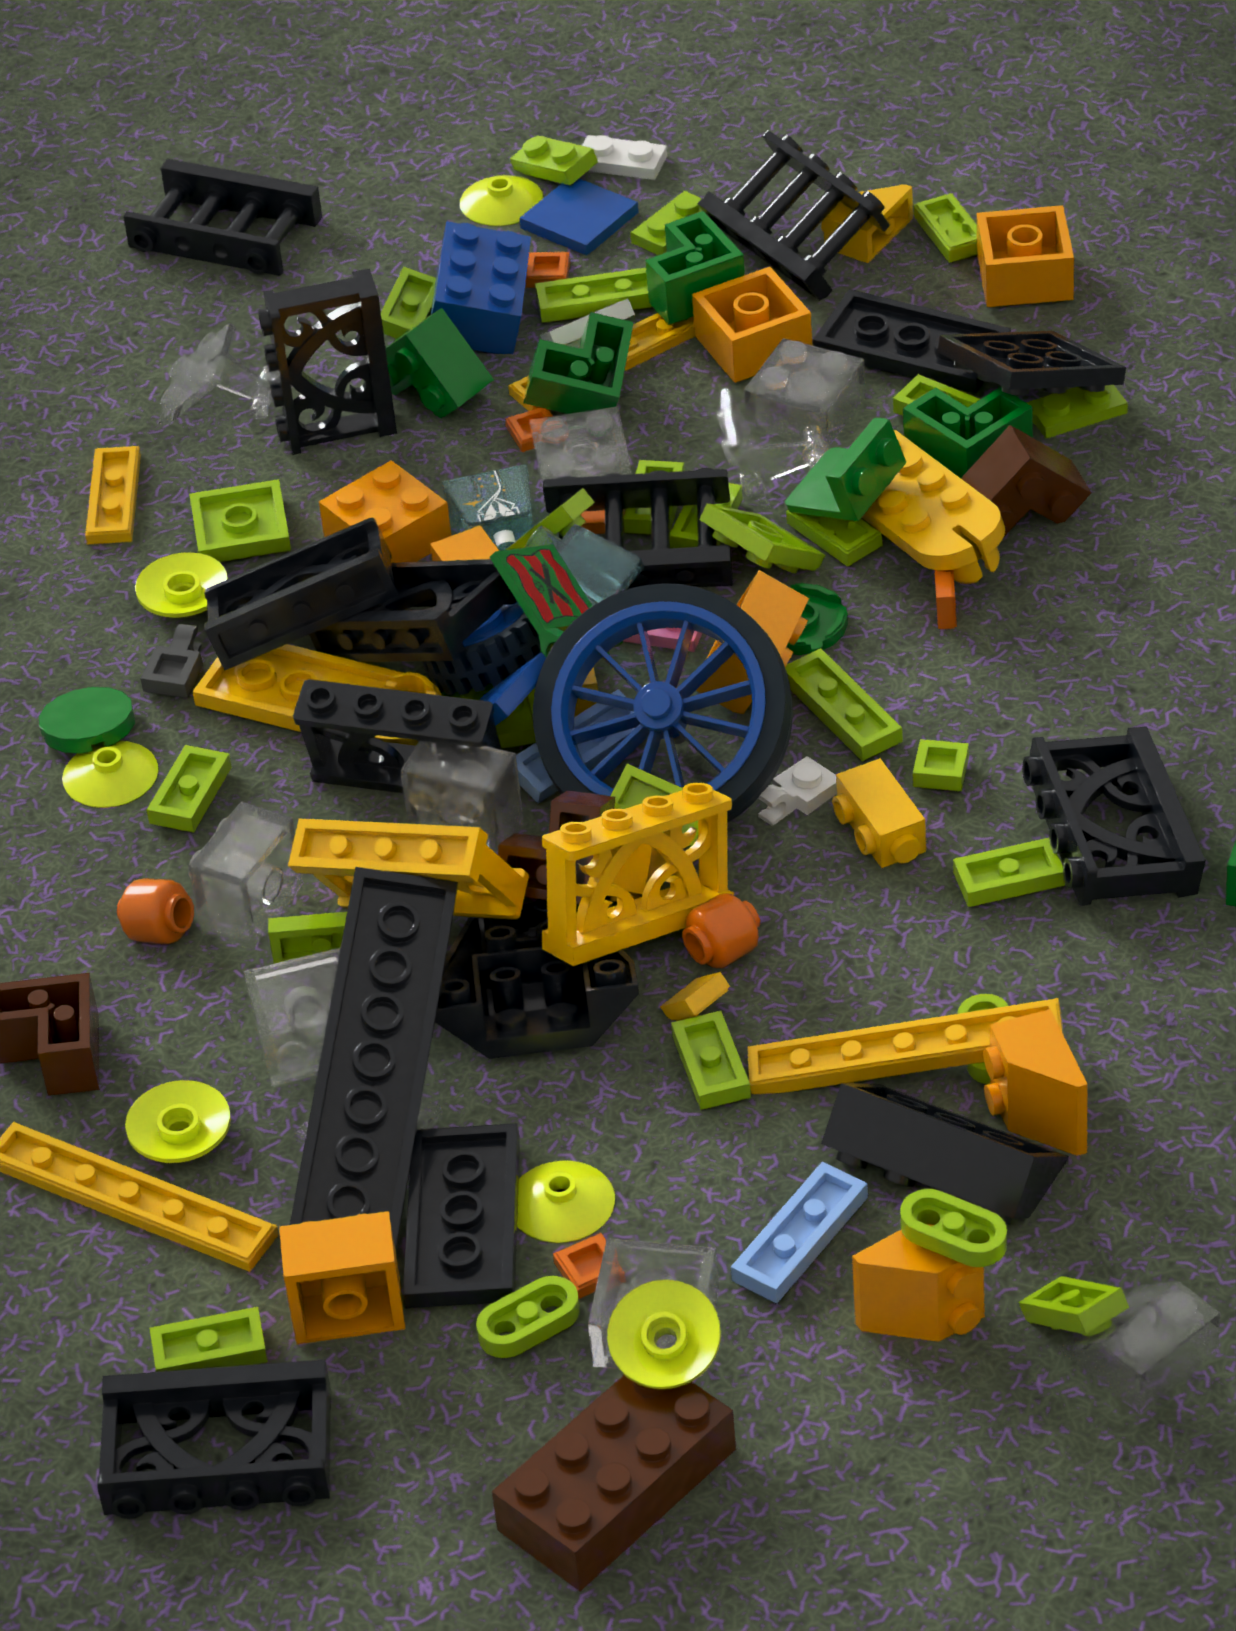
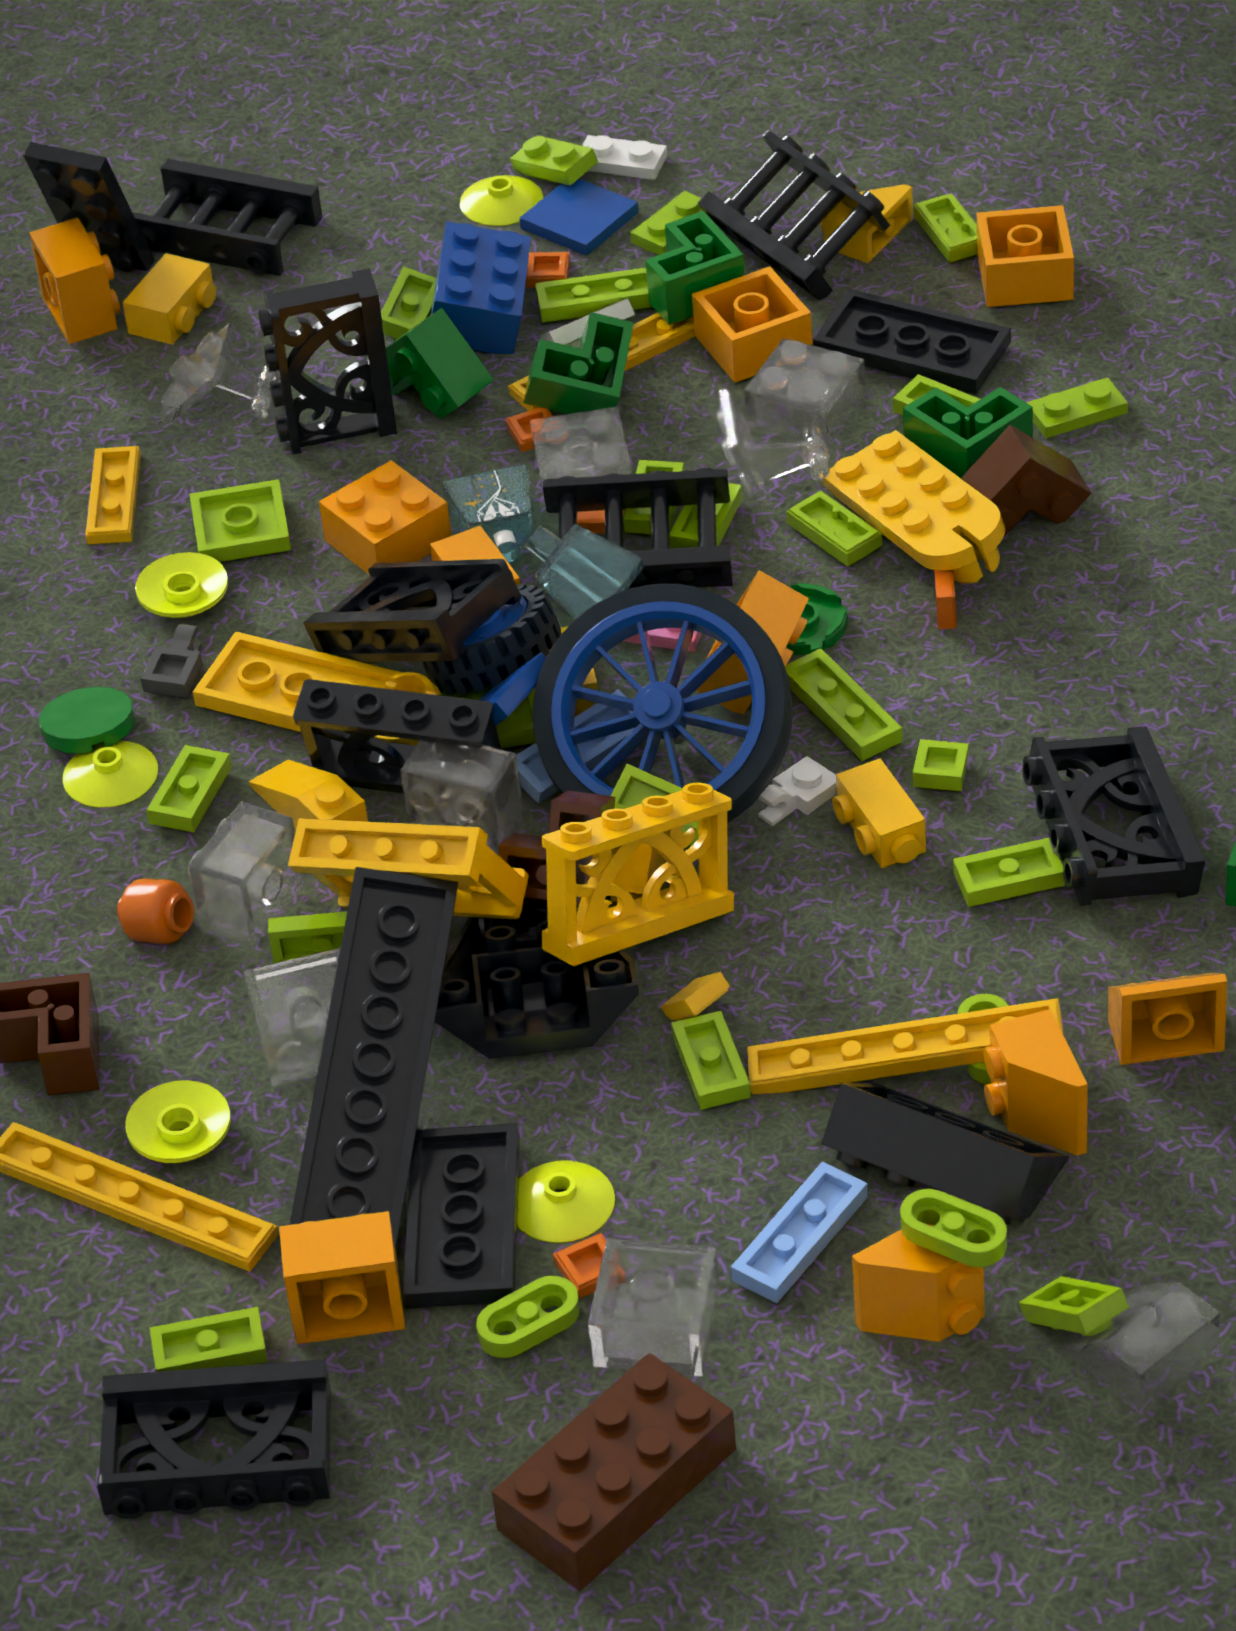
(75, 280): none -> light orange brick
(87, 189): none -> black plate
(169, 299): none -> yellow brick
(299, 593): black fence -> none
(308, 793): none -> yellow slope
(543, 590): flag -> none
(561, 518): lime plate -> none
(659, 1310): neon yellow dish -> none
(721, 931): orange head -> none
(762, 538): lime plate -> none
(850, 478): green bracket -> none
(1031, 361): black plate -> none
(1168, 1017): none -> light orange slope

